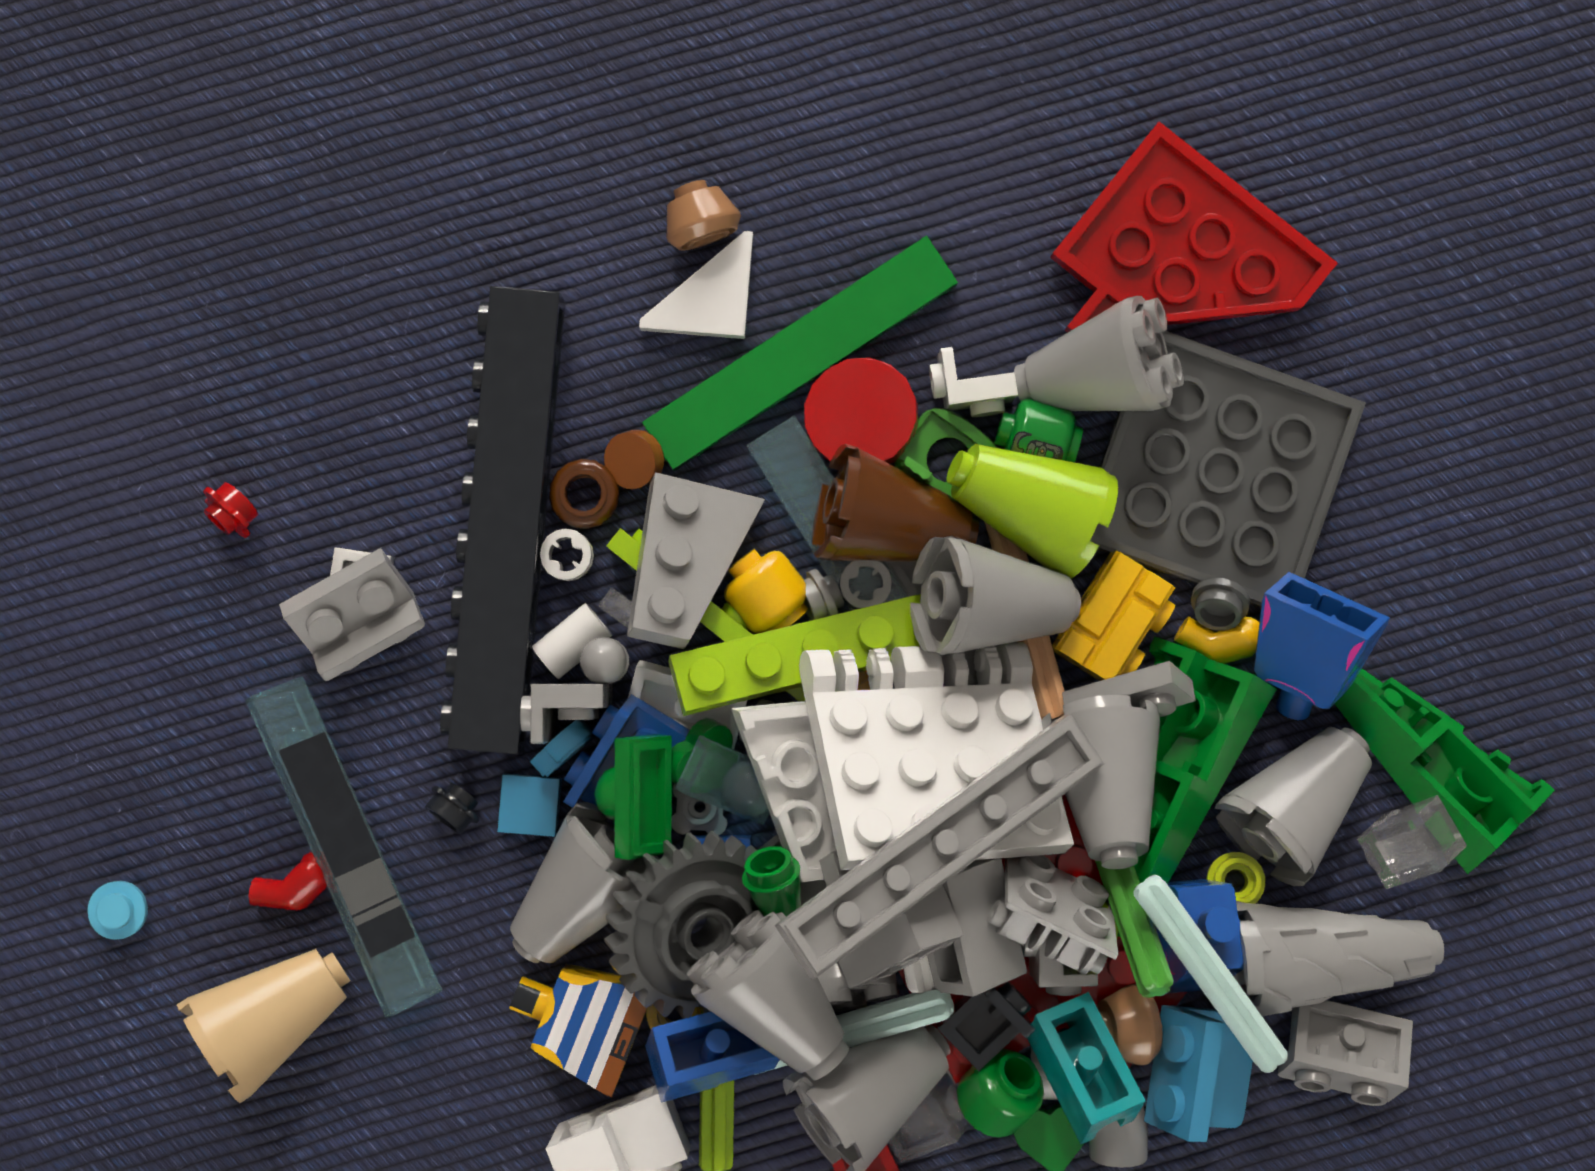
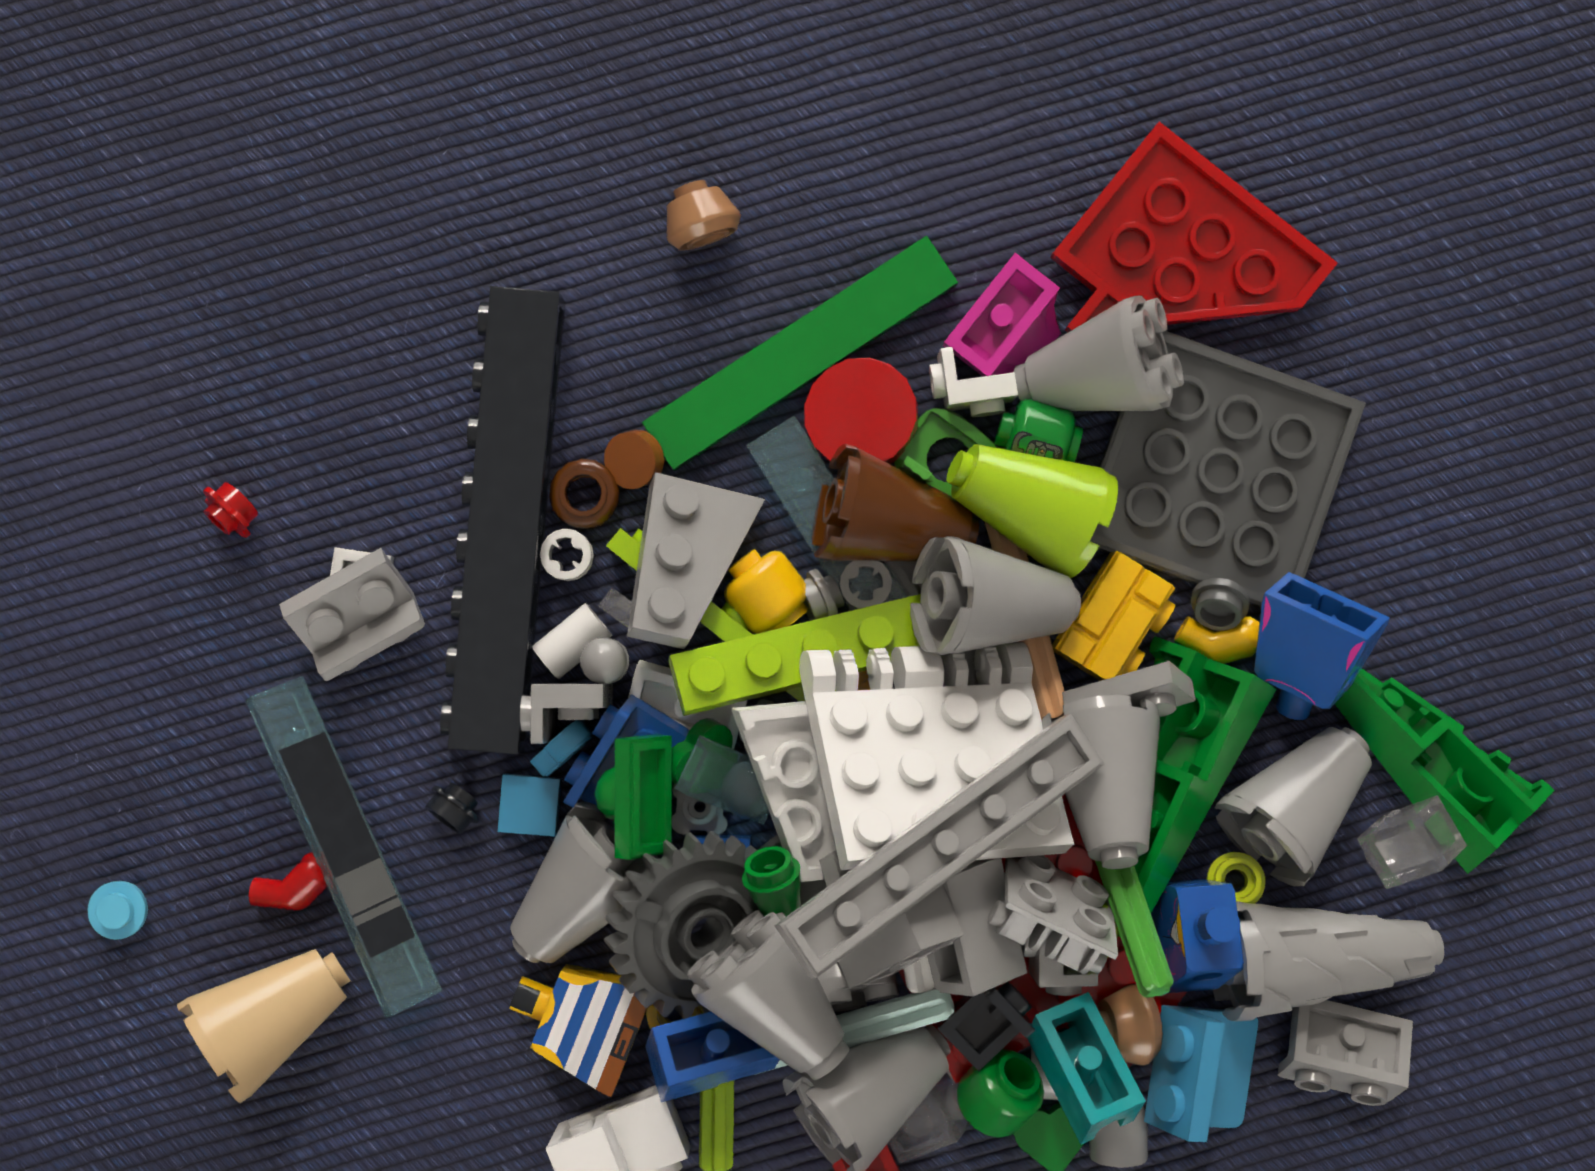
(711, 299): white tile -> none
(1007, 320): none -> dark pink slope
(1210, 973): light aqua axle -> none

